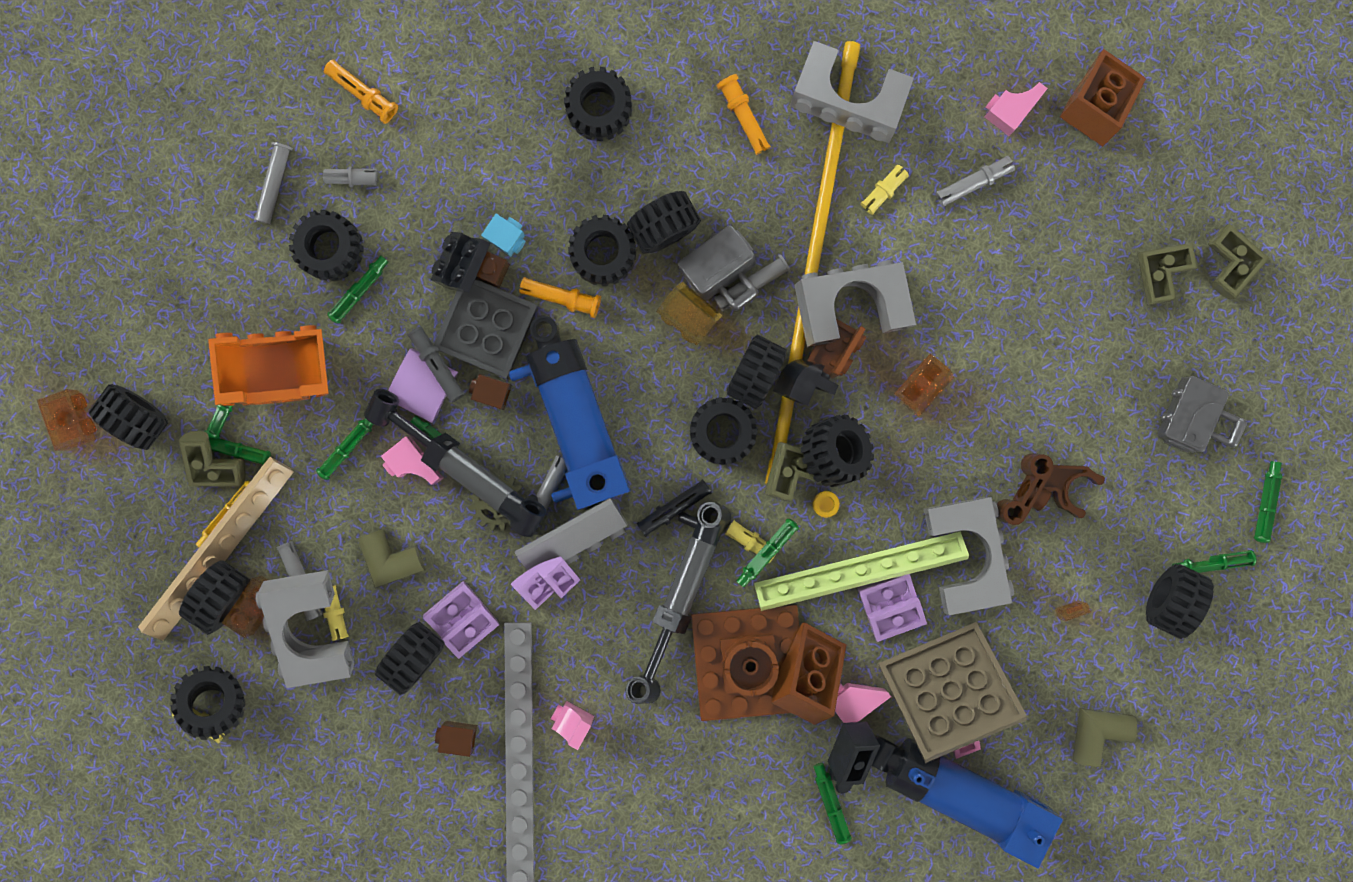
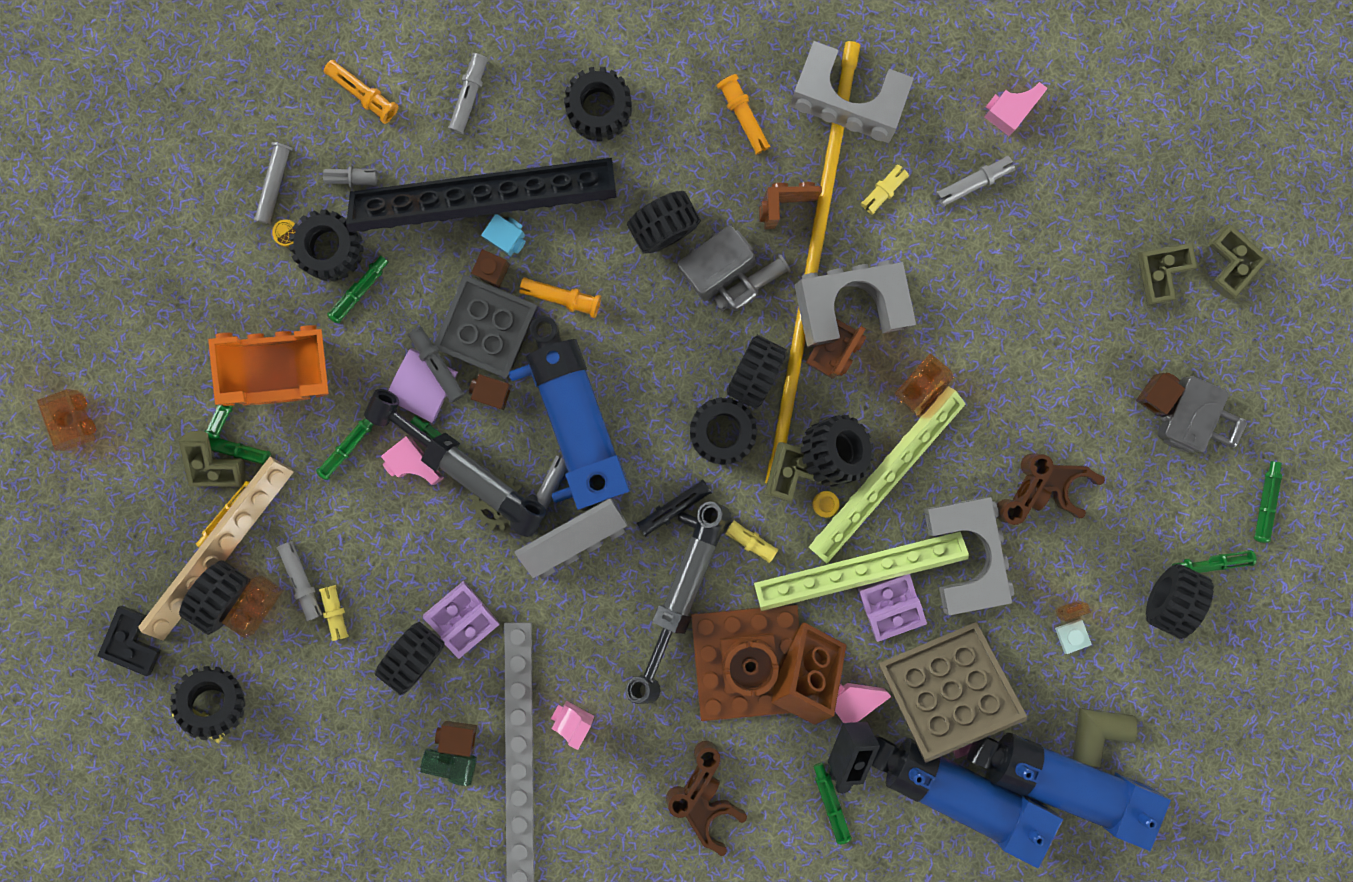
(122, 644): none -> black plate
(128, 417): black tyre -> none
(282, 231): none -> yellow tile
(301, 662): light grey arch -> none
(384, 565): olive brick -> none
(455, 768): none -> clear green piece
(459, 262): black plate -> none
(468, 92): none -> light grey pin
(481, 195): none -> black plate
(545, 579): lavender slope -> none
(597, 228): black tyre -> none
(688, 313): clear yellow brick -> none
(698, 793): none -> reddish brown piece
(768, 552): green piece -> none
(781, 193): none -> dark orange bracket
(801, 379): black brick -> none
(887, 474): none -> yellowish green plate
(1073, 636): none -> light aqua plate
(1103, 98): dark orange slope -> none
(1114, 802): none -> blue piece
(1161, 393): none -> reddish brown brick

